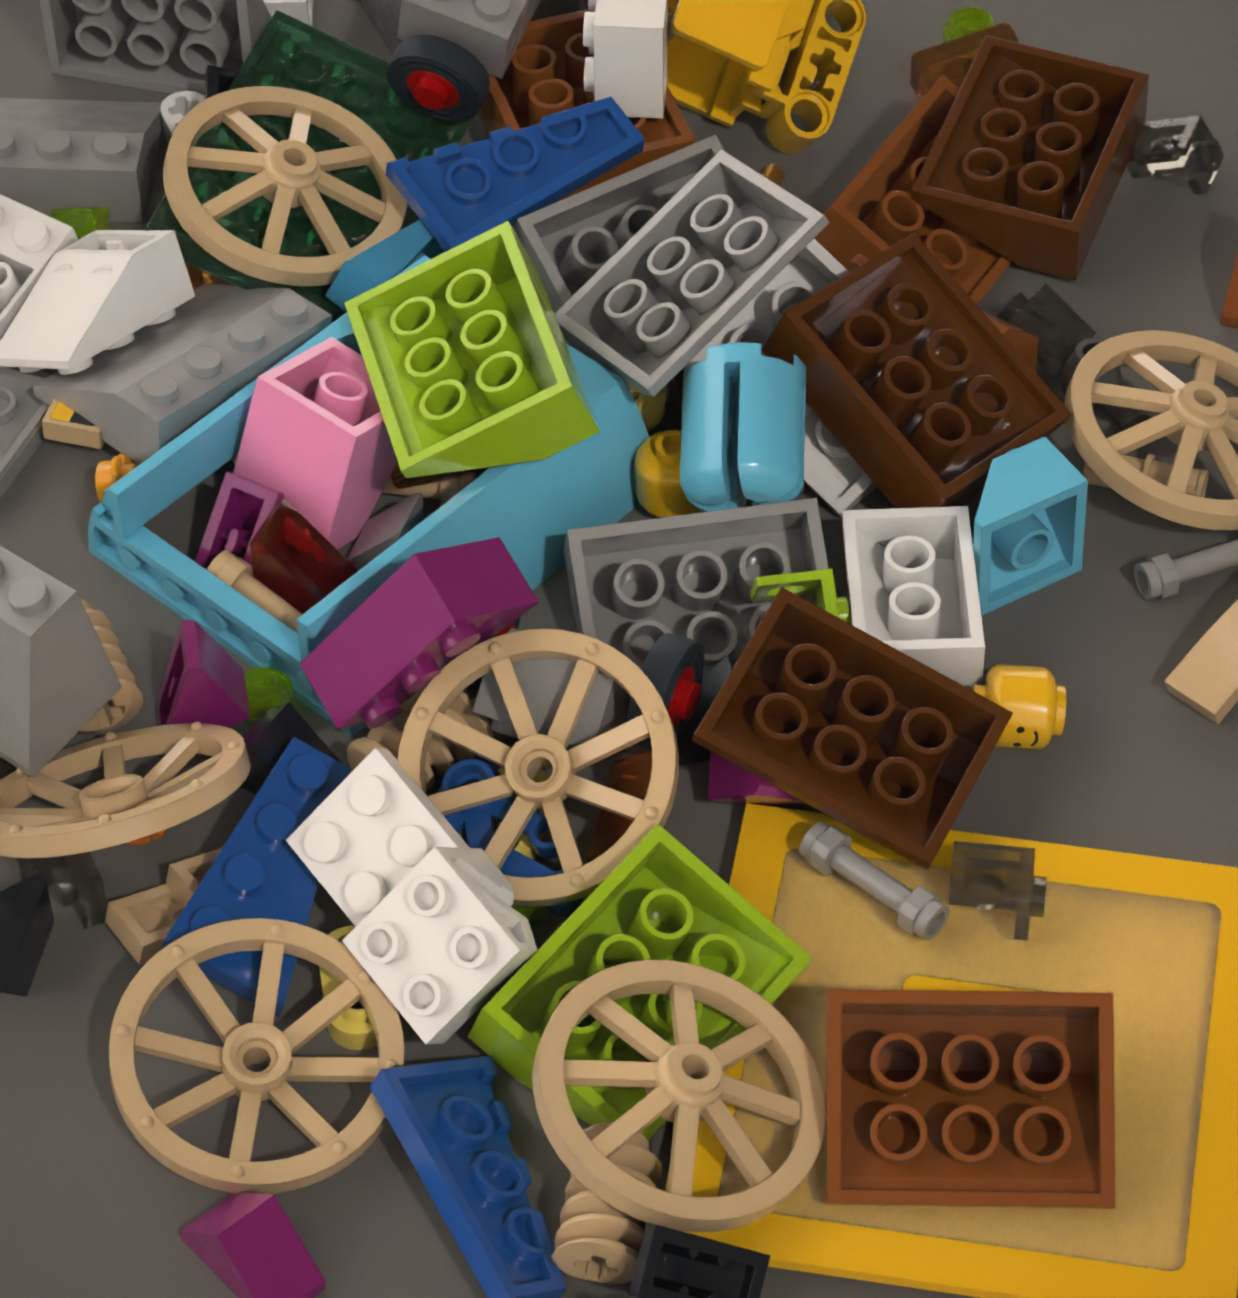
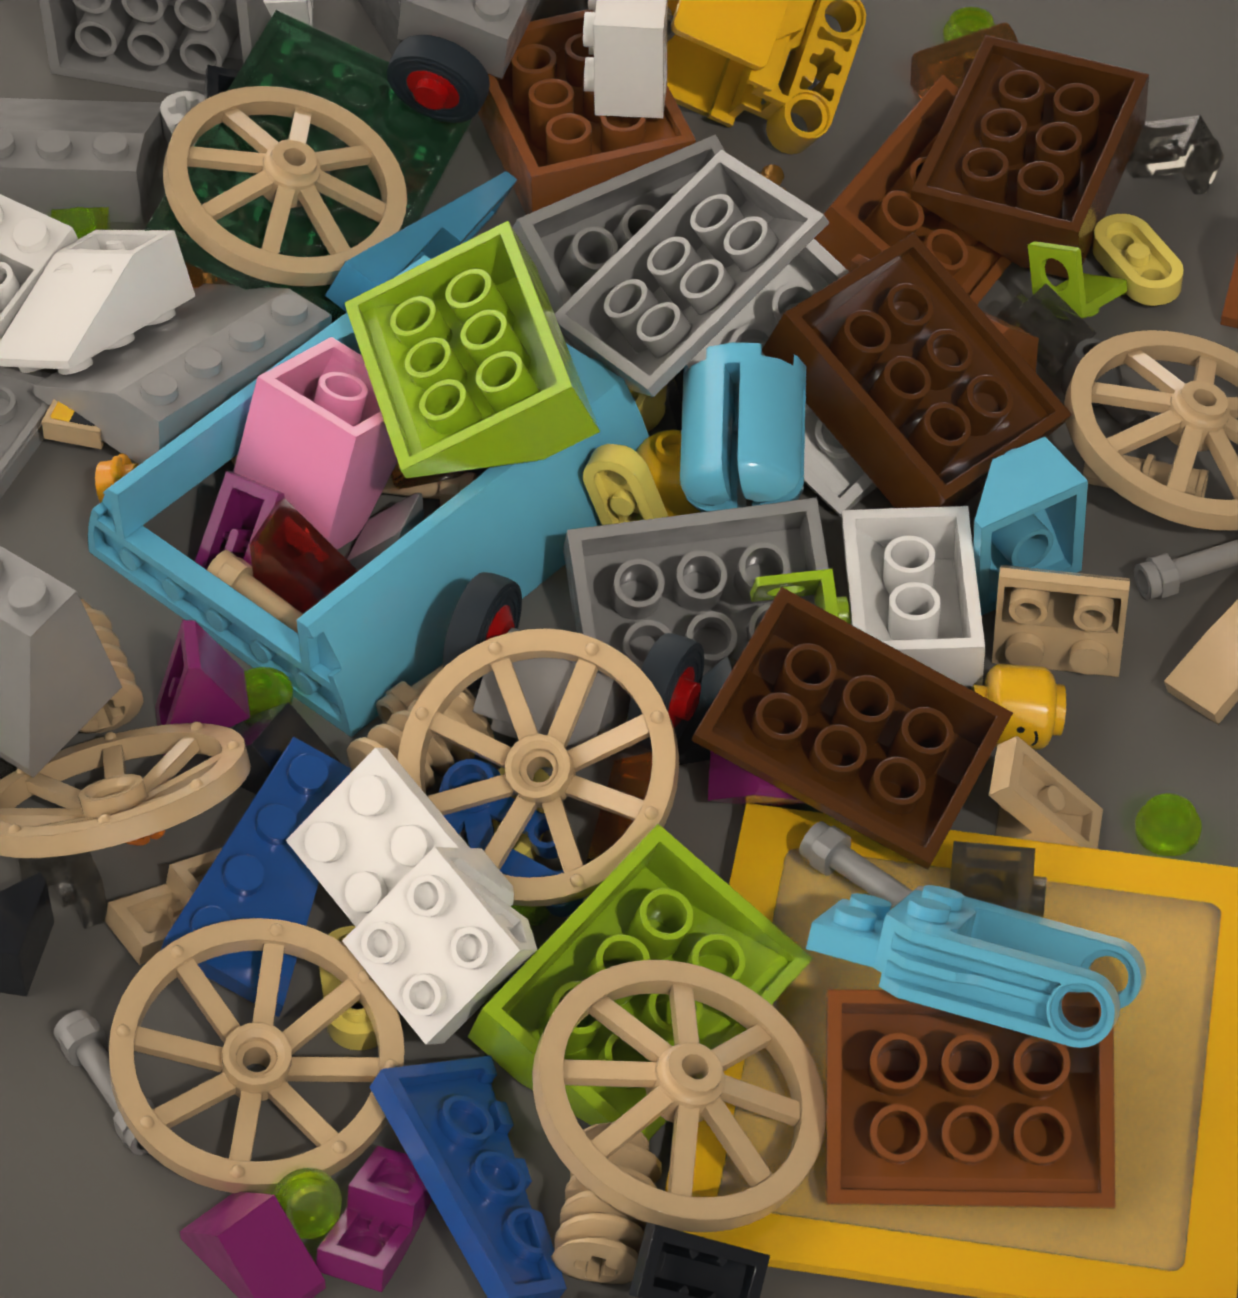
(86, 1045): none -> light grey bar
(309, 1201): none -> clear neon green plate
(379, 1221): none -> magenta slope
(414, 628): magenta wedge -> none
(514, 172): blue wing -> none
(621, 486): none -> light yellow plate
(980, 960): none -> medium azure plate
(1040, 800): none -> tan slope
(1060, 620): none -> tan slope
(1081, 291): none -> lime bracket
(1136, 253): none -> light yellow plate
(1168, 825): none -> clear neon green plate

